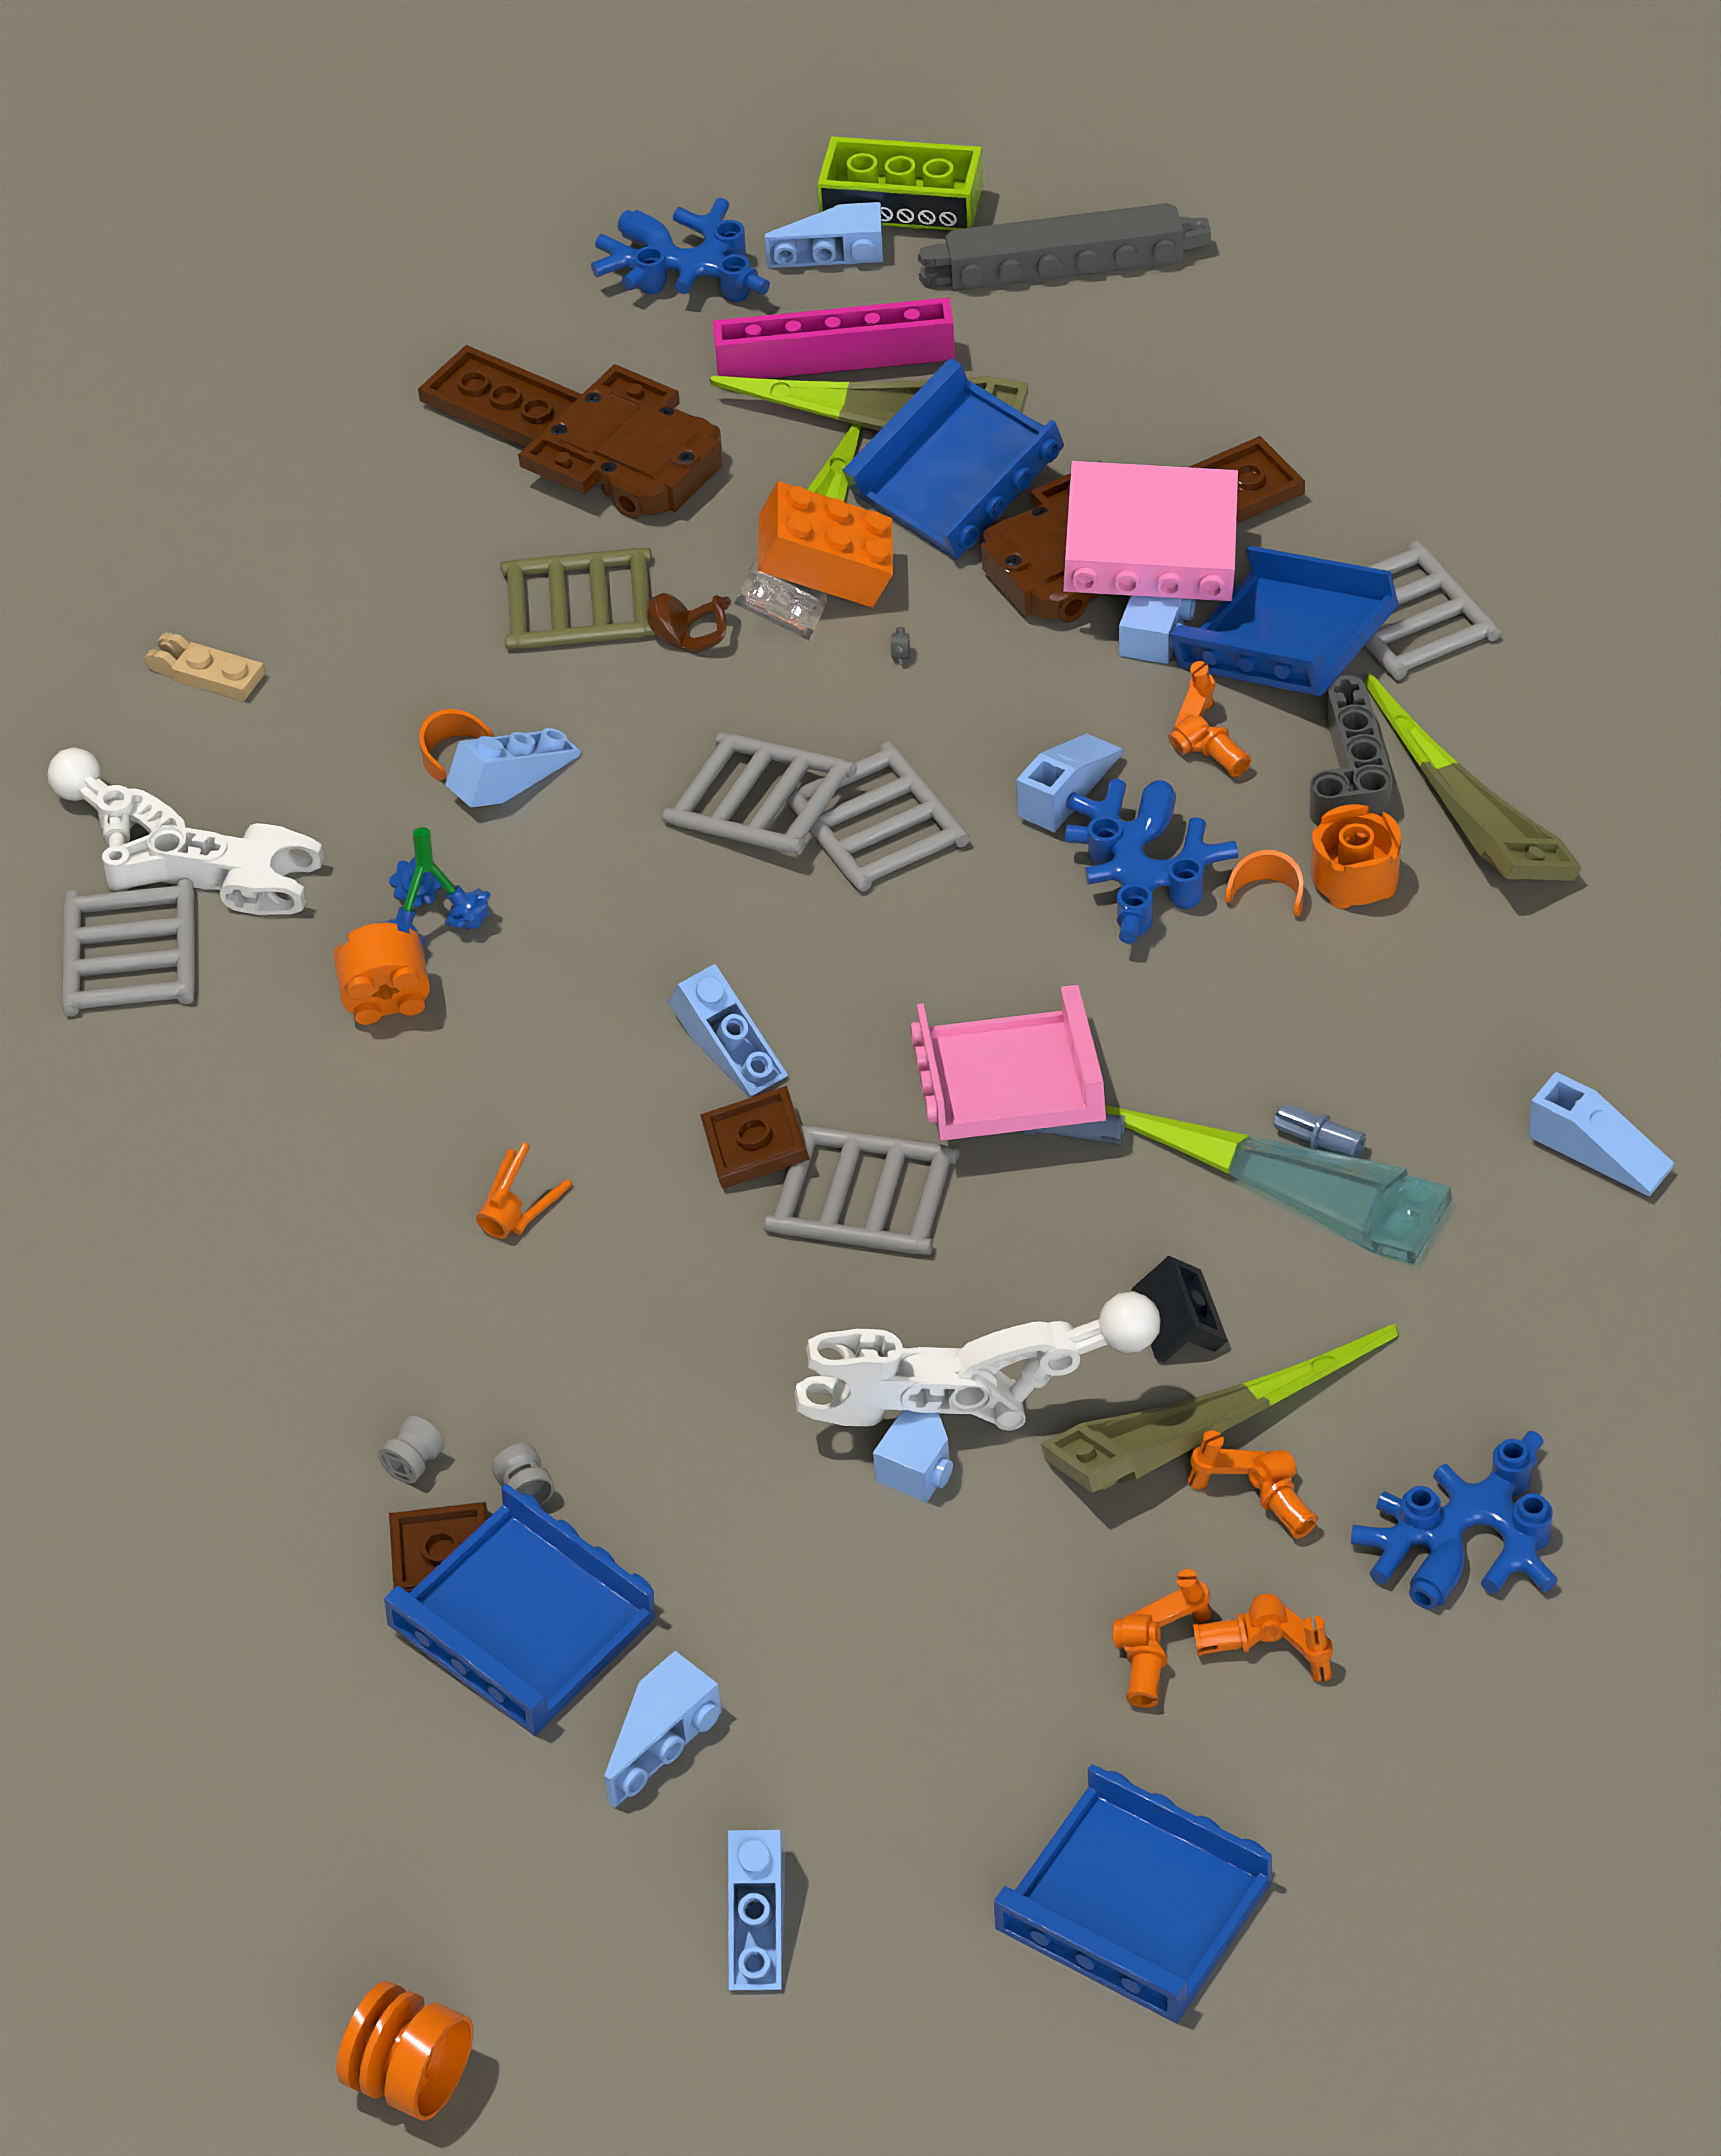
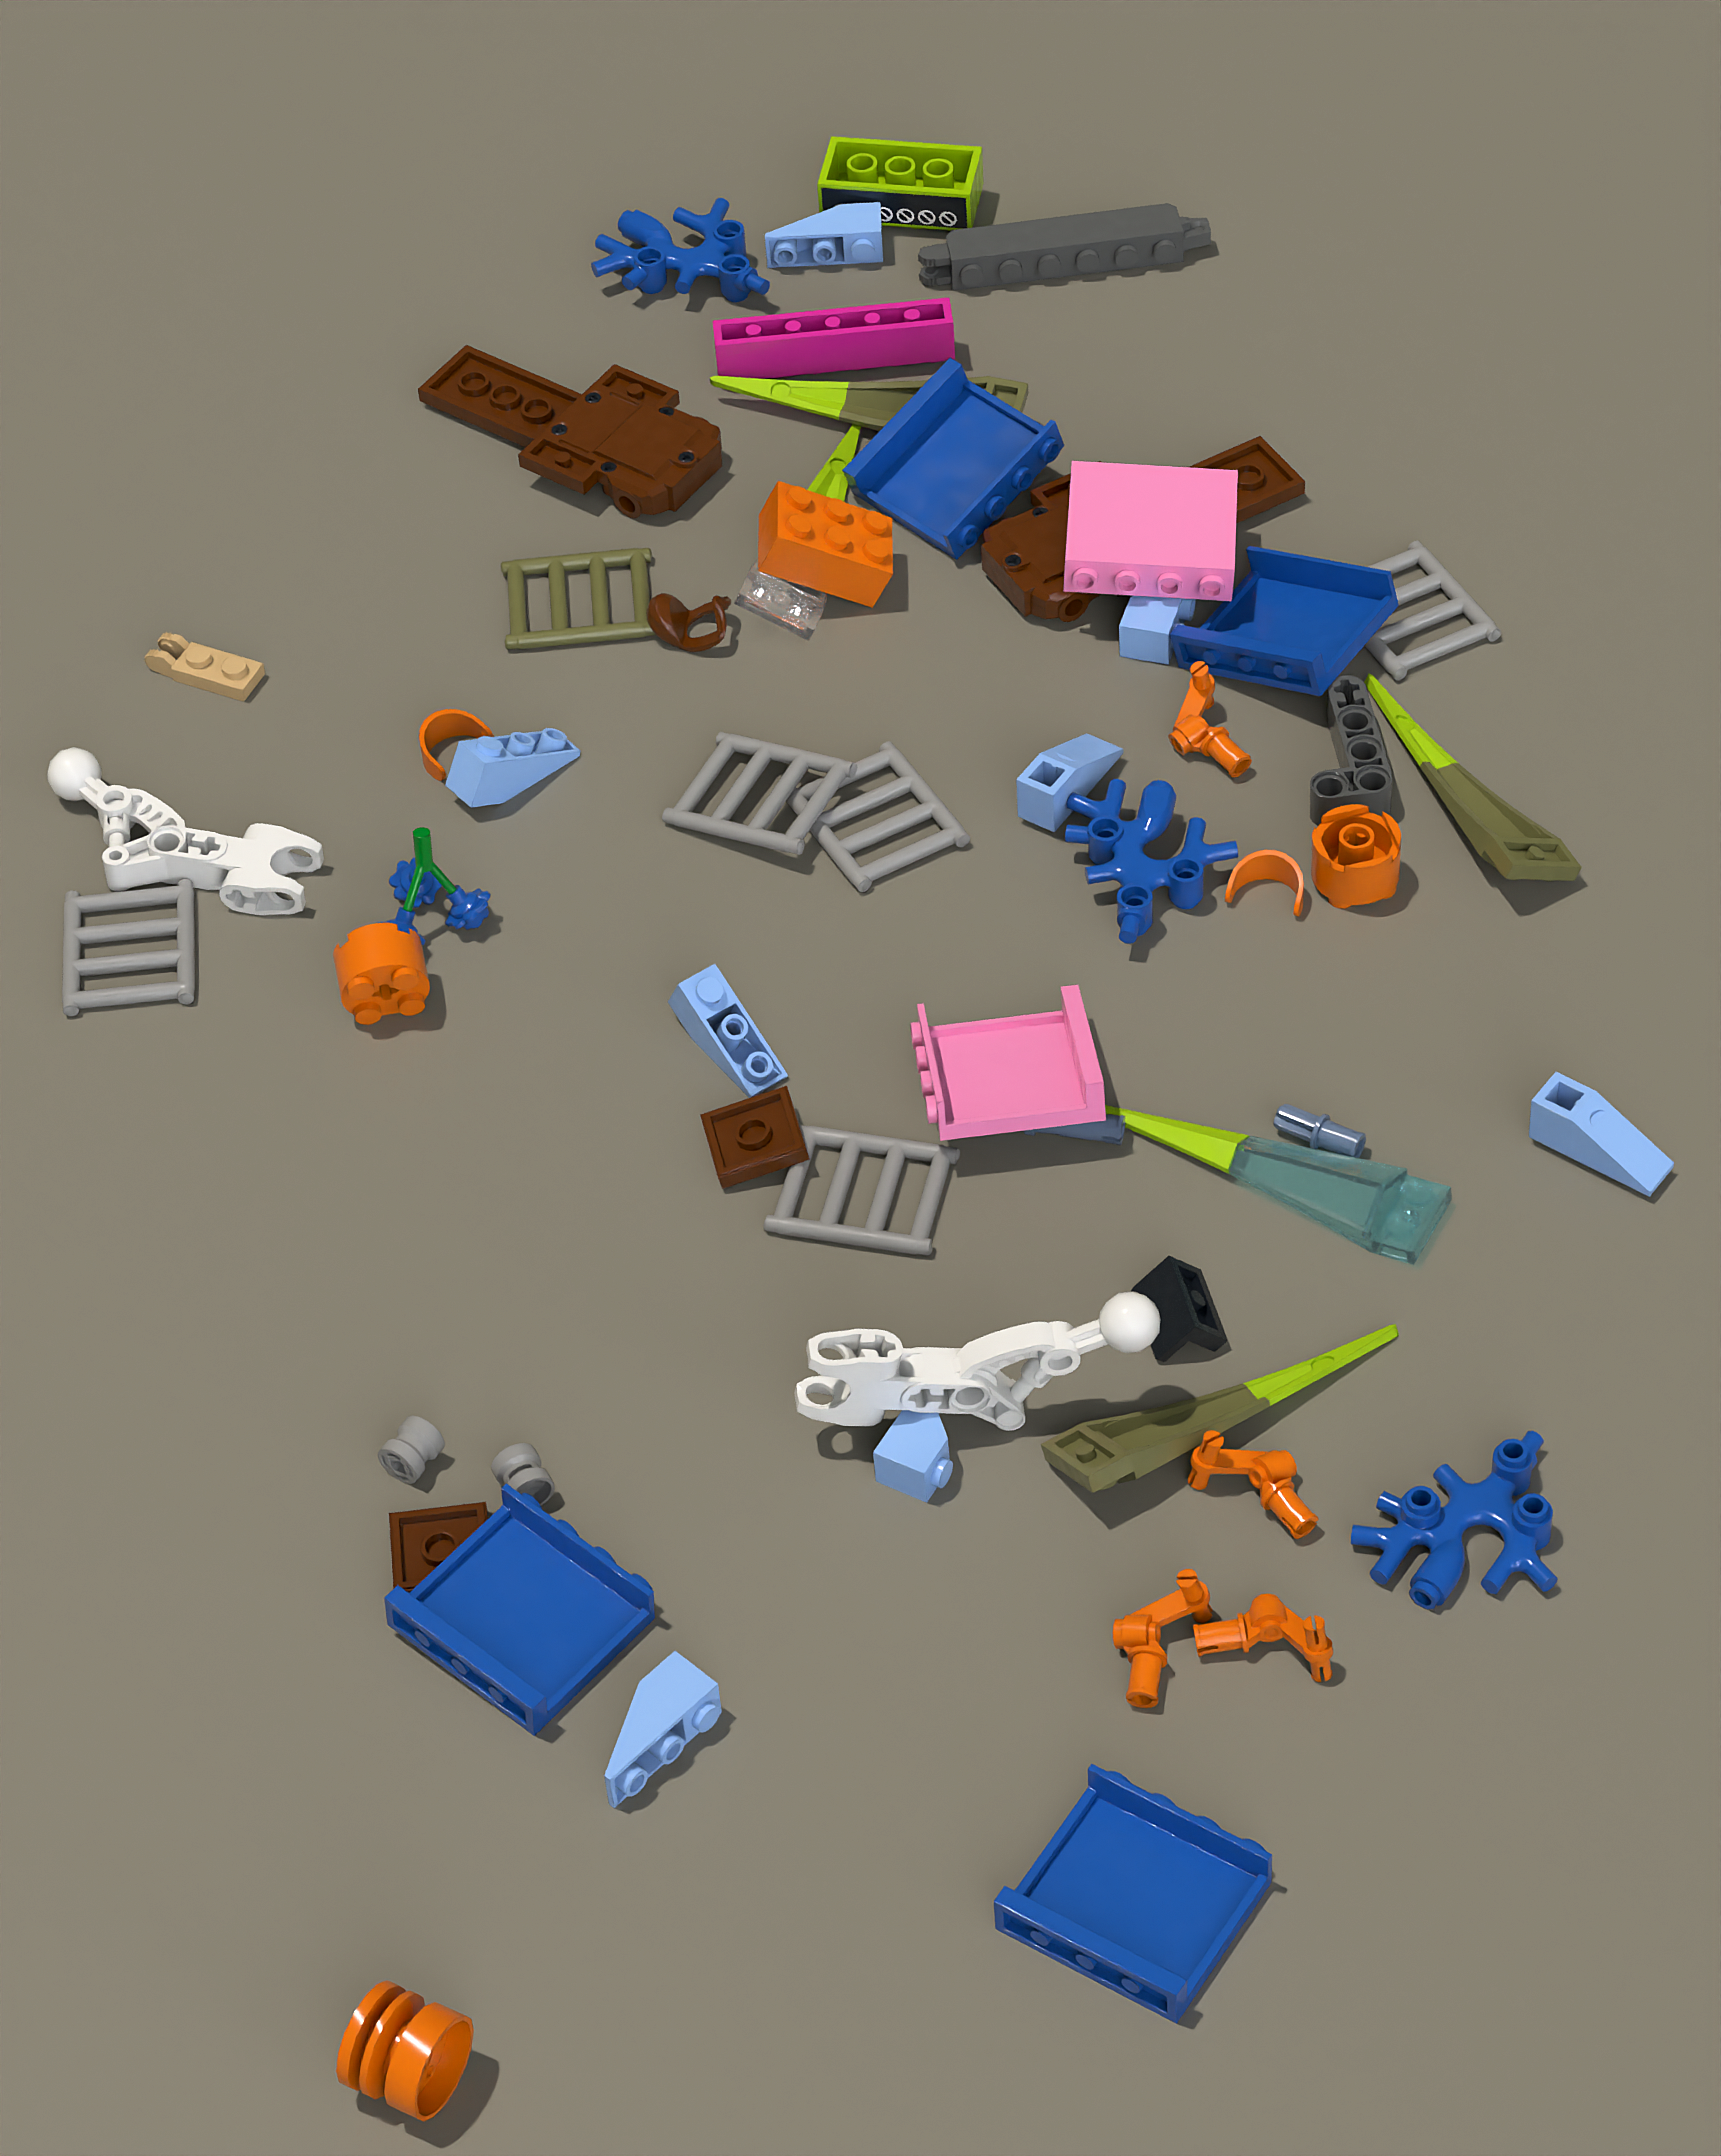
(502, 1208): orange plant -> none
(756, 1909): light blue slope -> none
(900, 645): dark grey piece -> none

